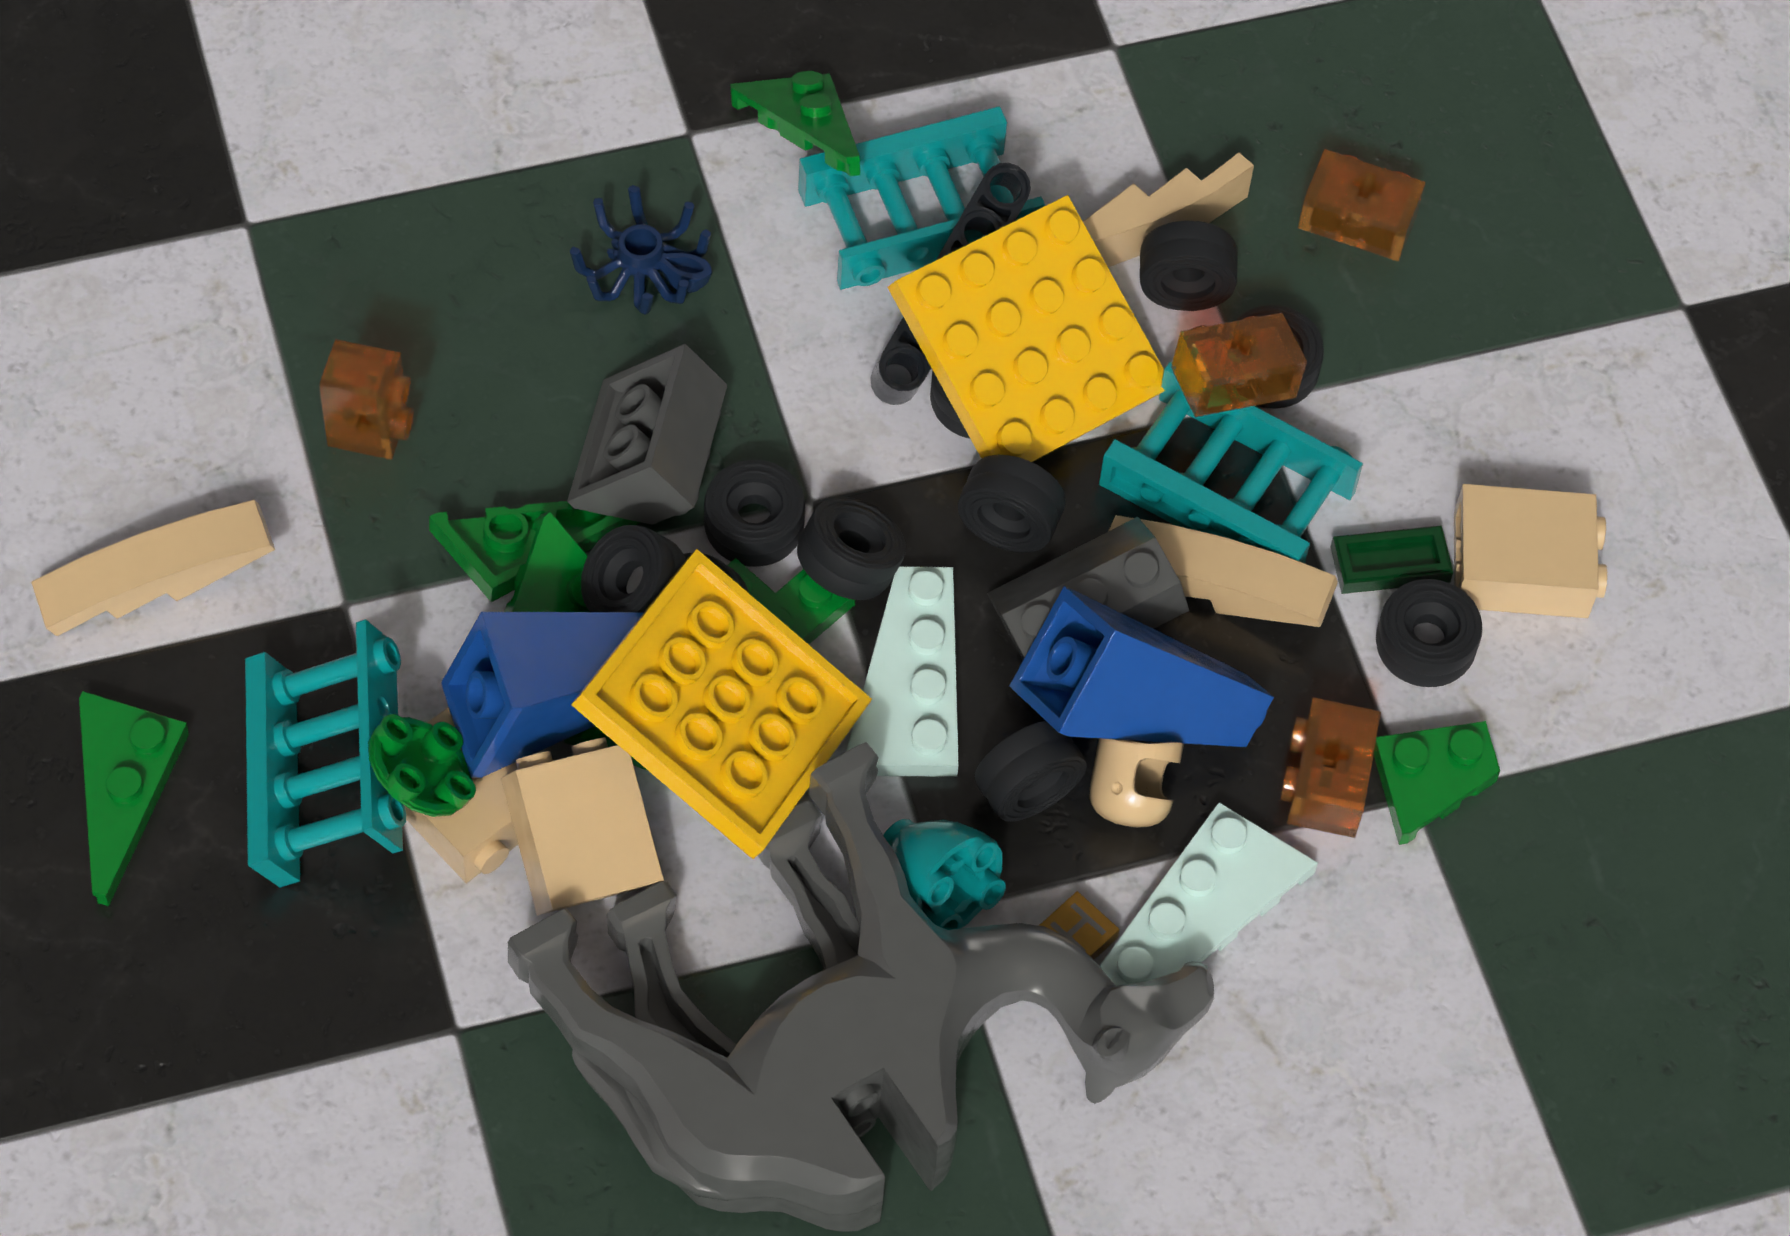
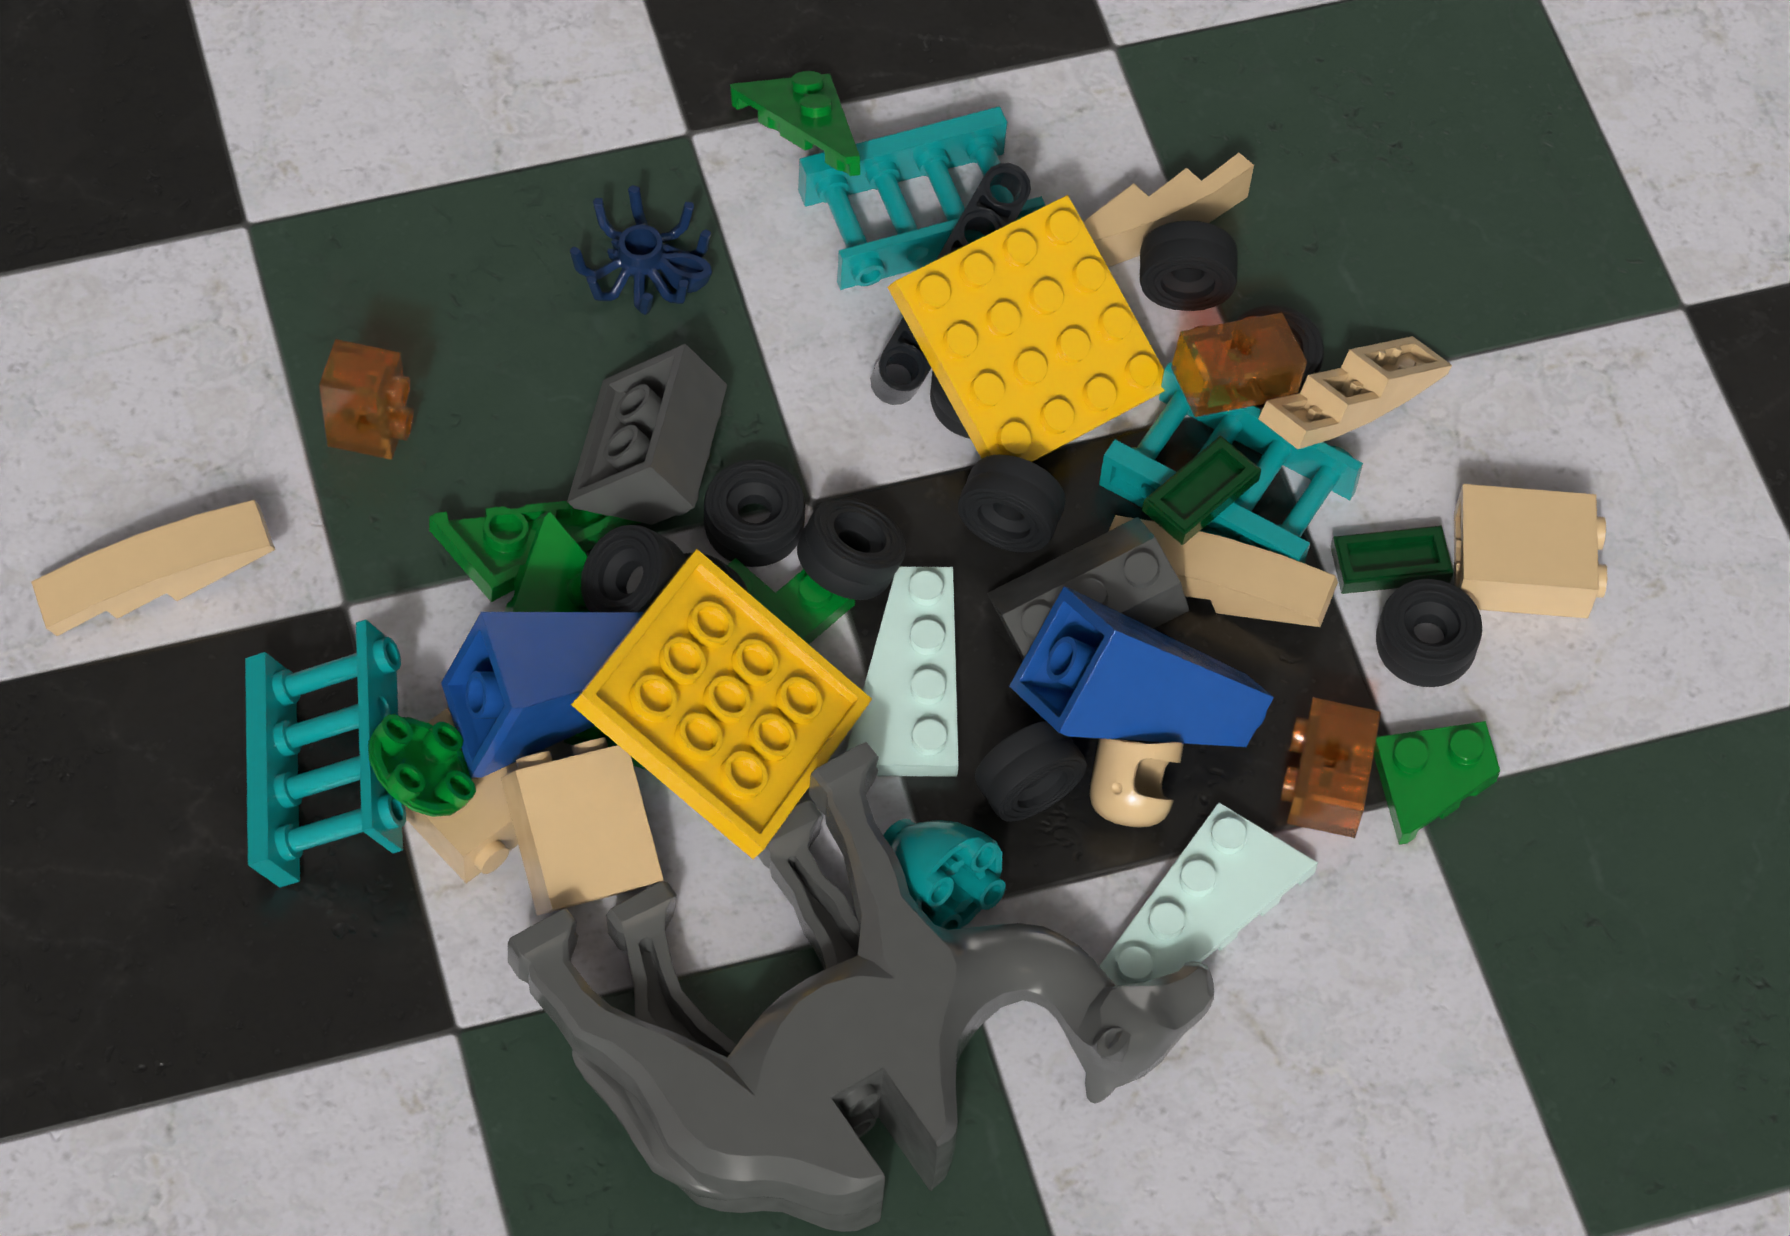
(125, 771): green wing -> none
(1083, 925): pearl gold tile -> none
(1201, 490): none -> dark green tile
(1361, 204): clear orange brick -> none
(1364, 388): none -> tan slope

